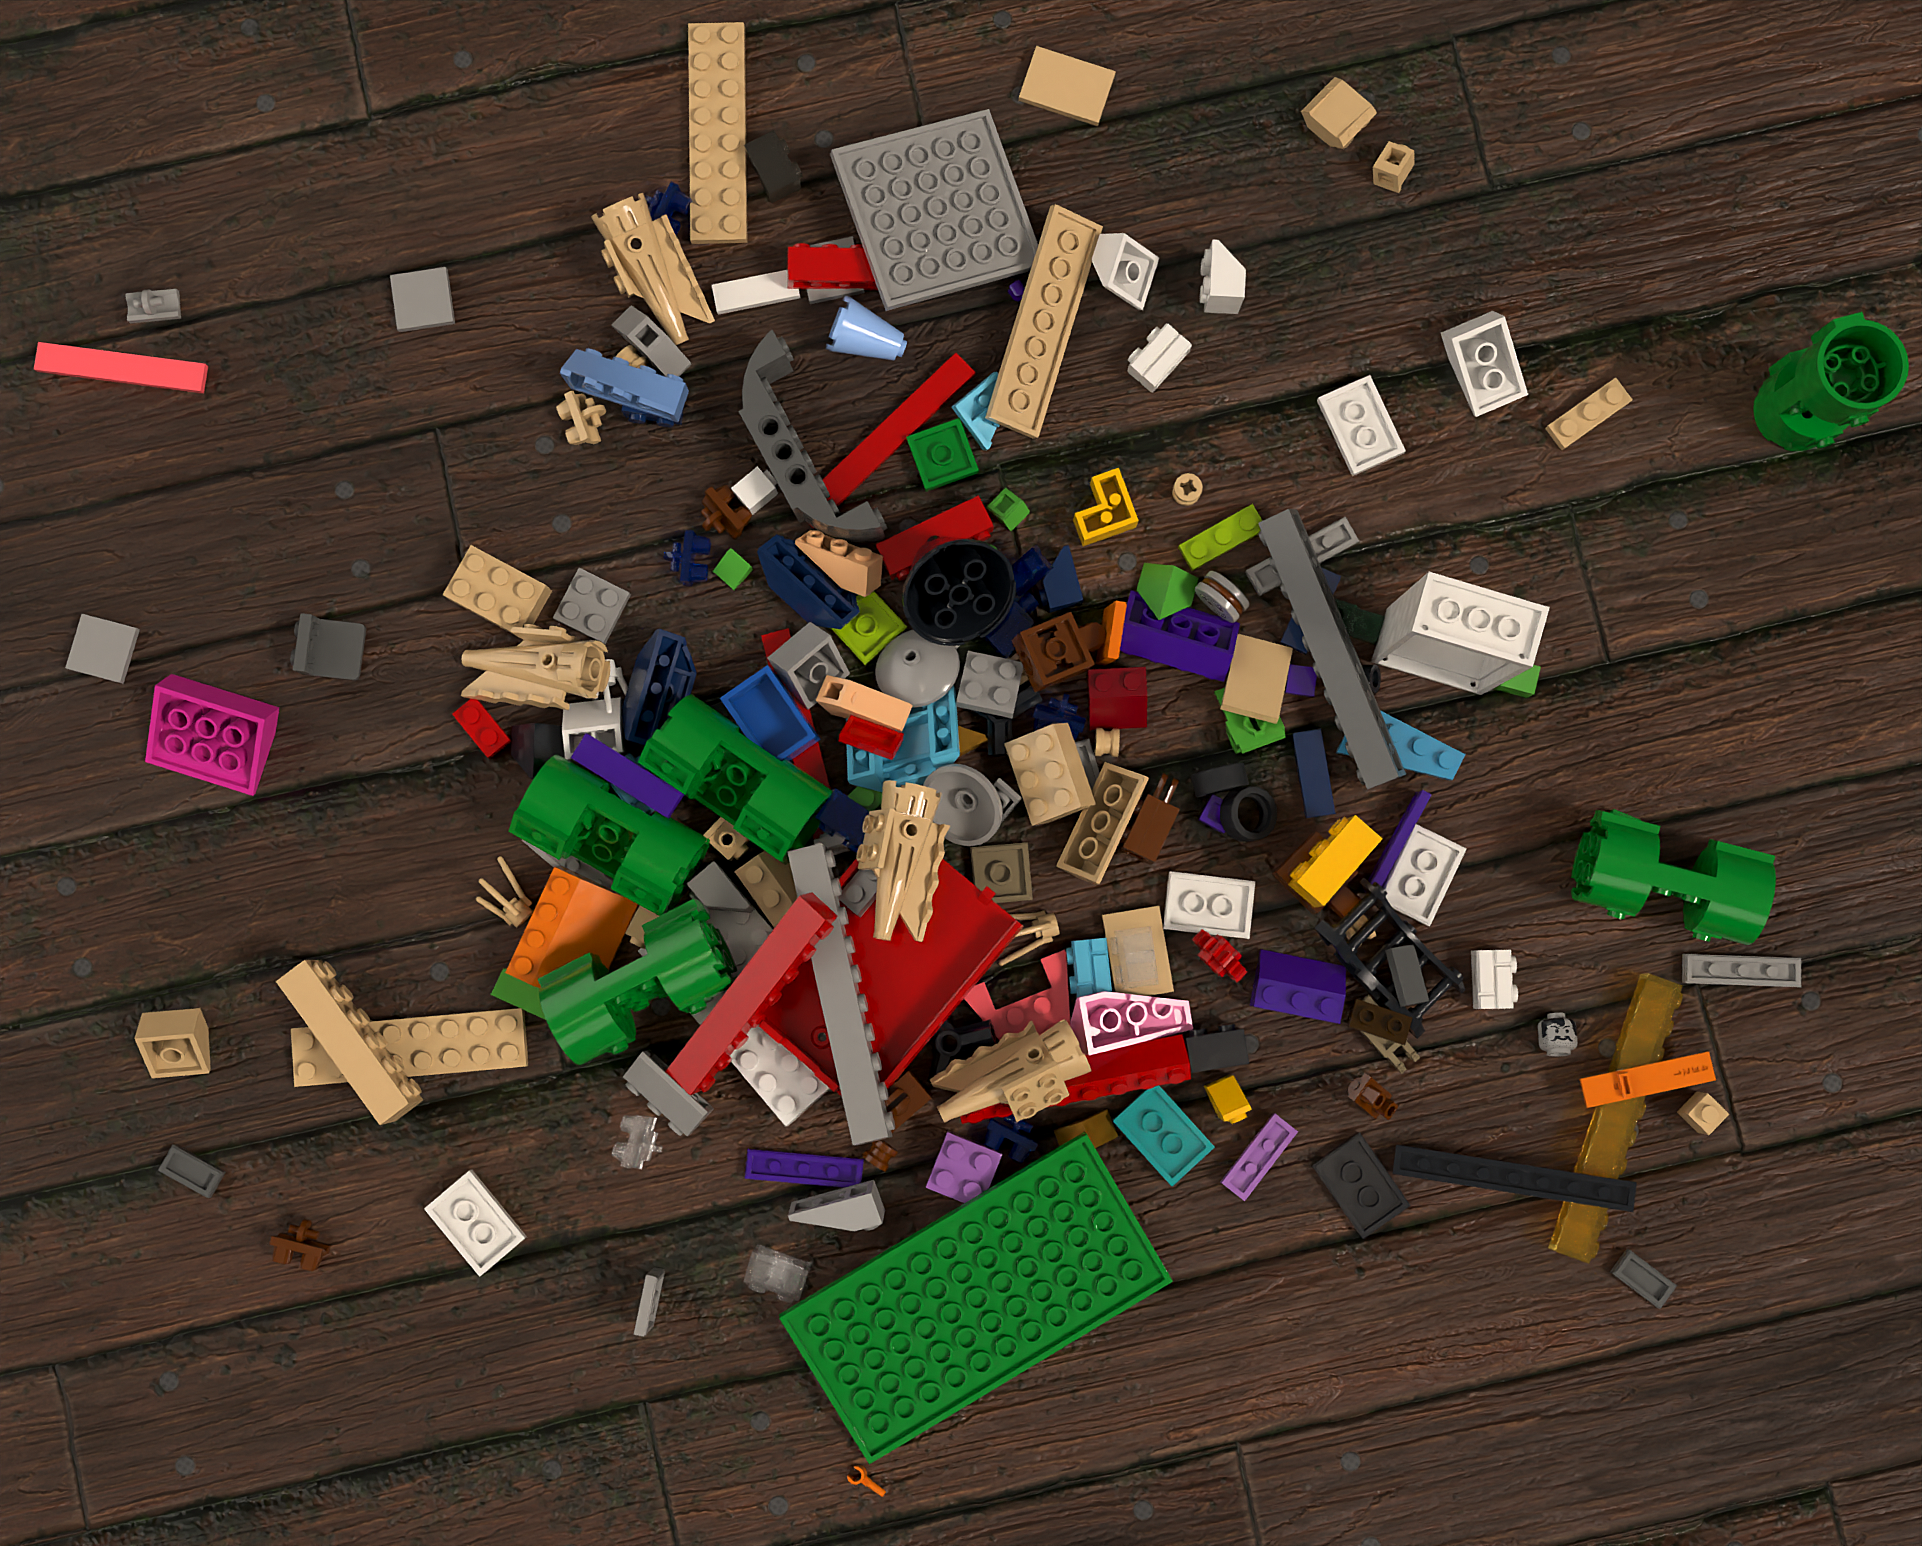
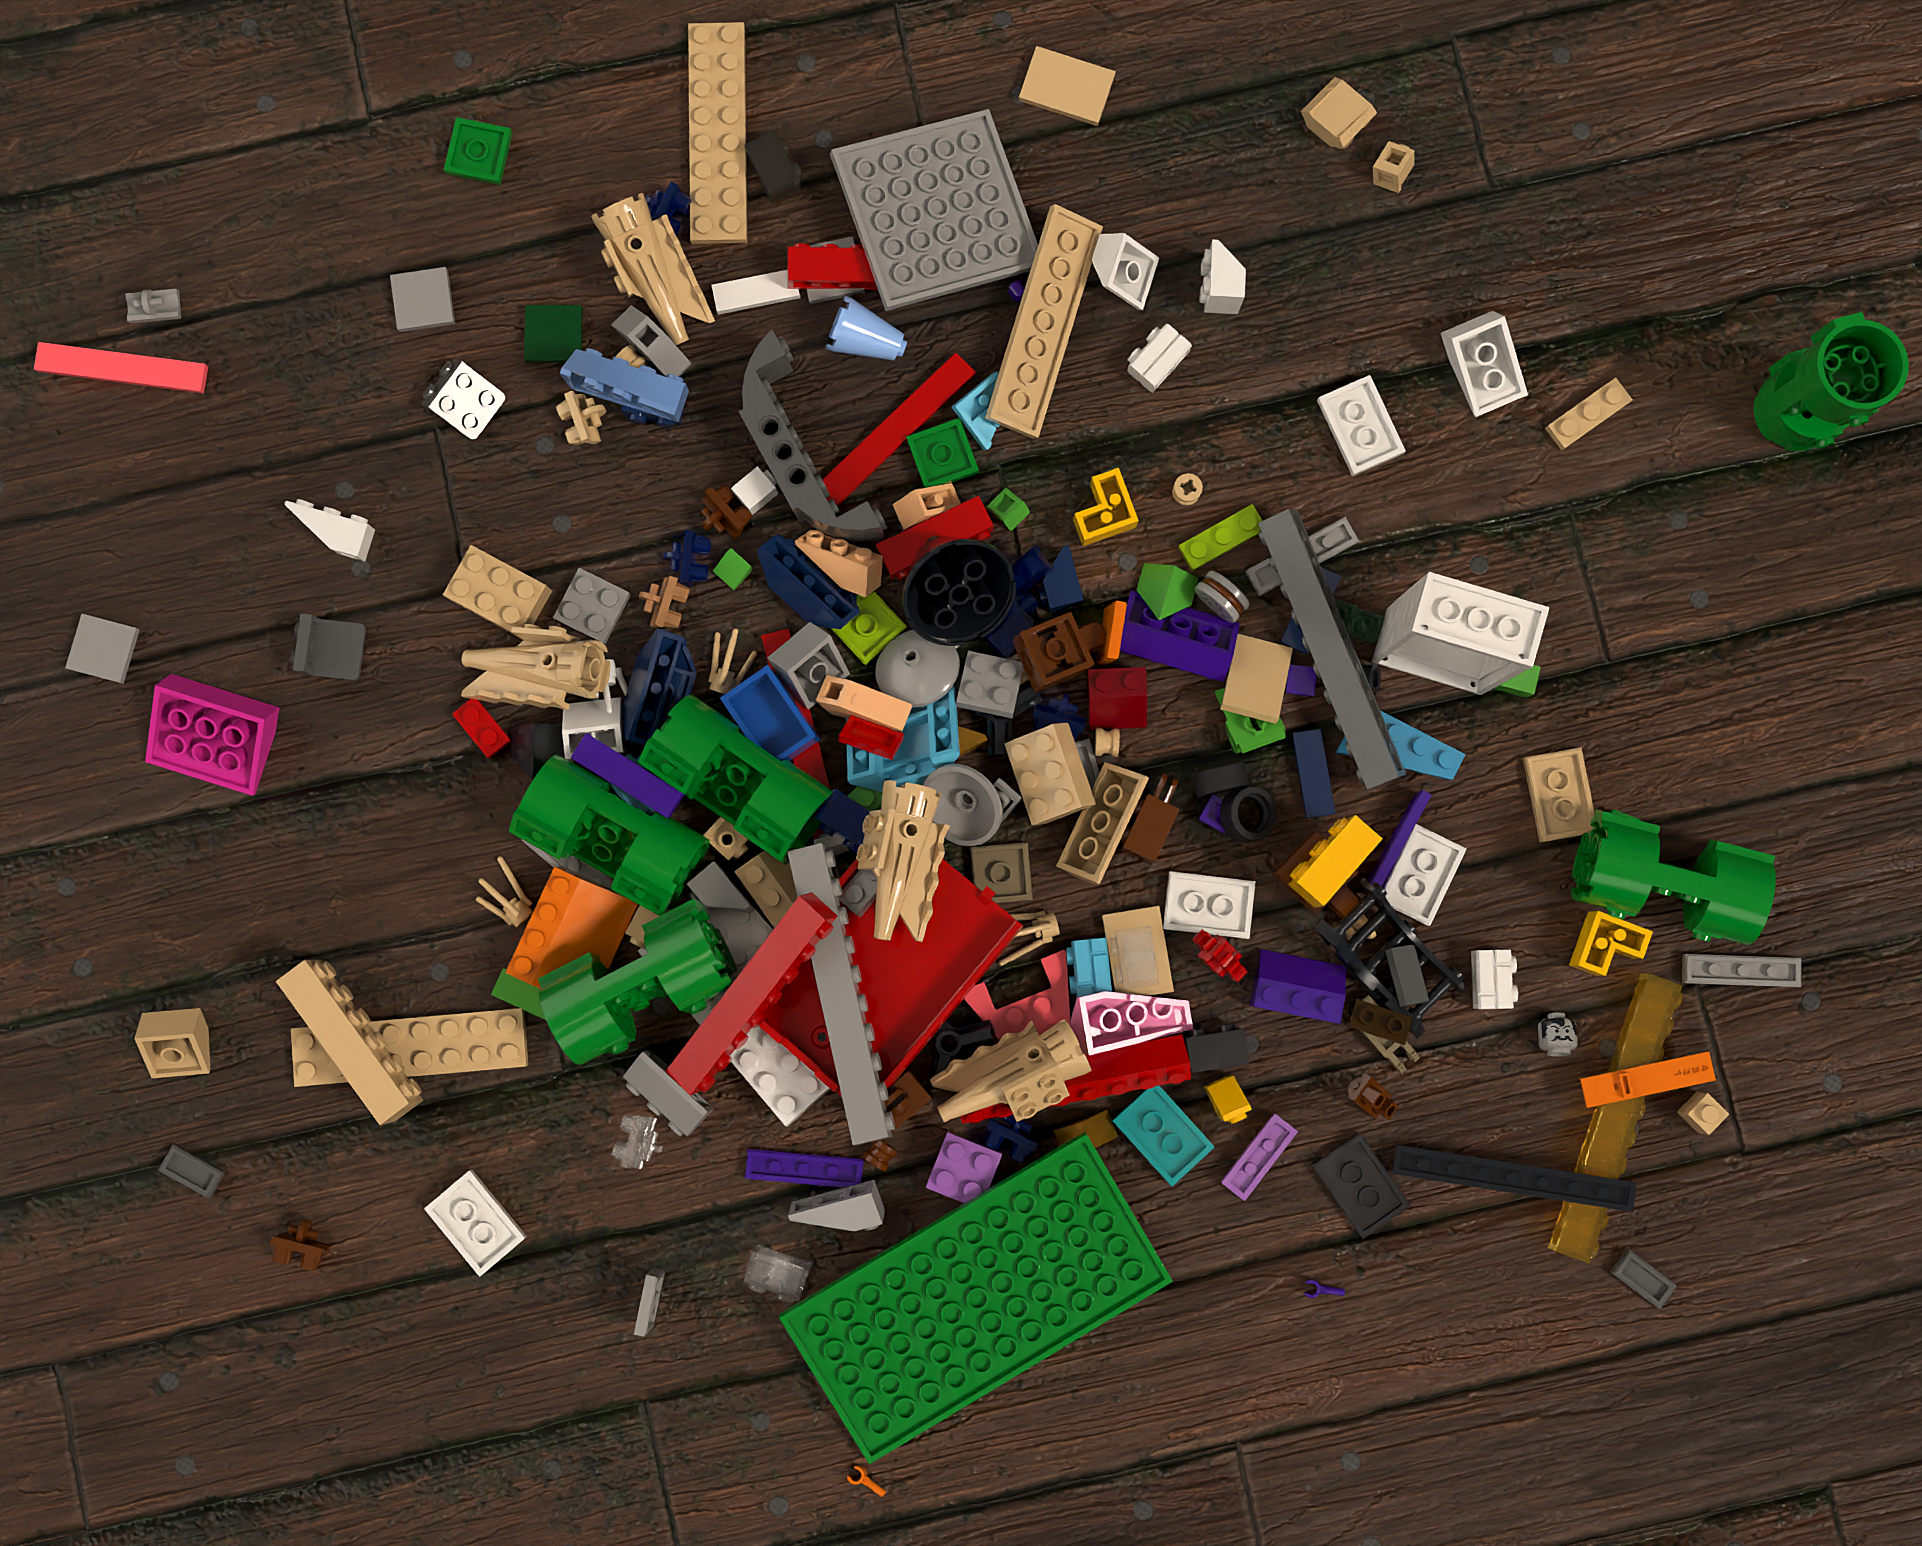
(342, 535): none -> white slope
(463, 398): none -> bracket
(478, 151): none -> green plate
(552, 332): none -> dark green tile
(669, 591): none -> medium nougat hips
(723, 680): none -> tan plant
(925, 504): none -> light nougat slope
(1323, 1289): none -> dark purple hand
(1559, 794): none -> tan tile
(1604, 936): none -> yellow brick

